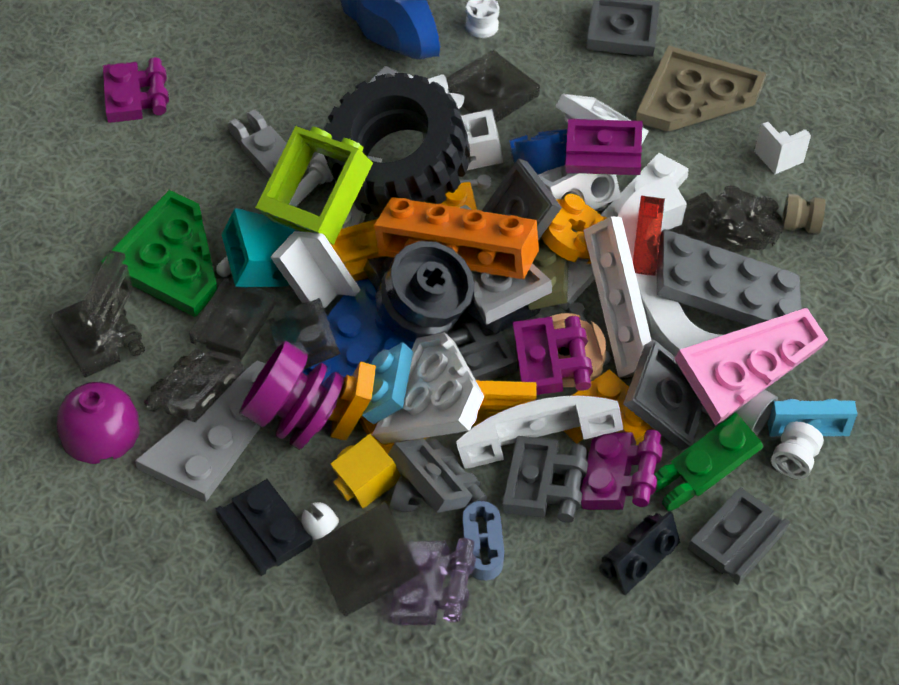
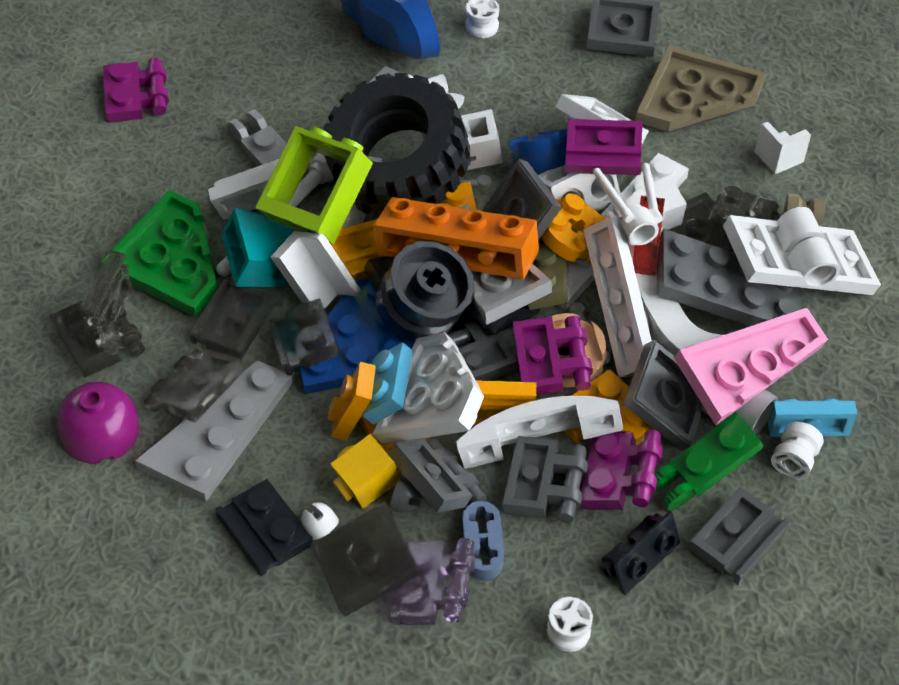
(241, 189): none -> white panel
(292, 395): magenta wheel -> none
(493, 85): clear smoke plate -> none
(569, 613): none -> white wheel
(637, 221): none -> white plant
(800, 253): none -> white plate

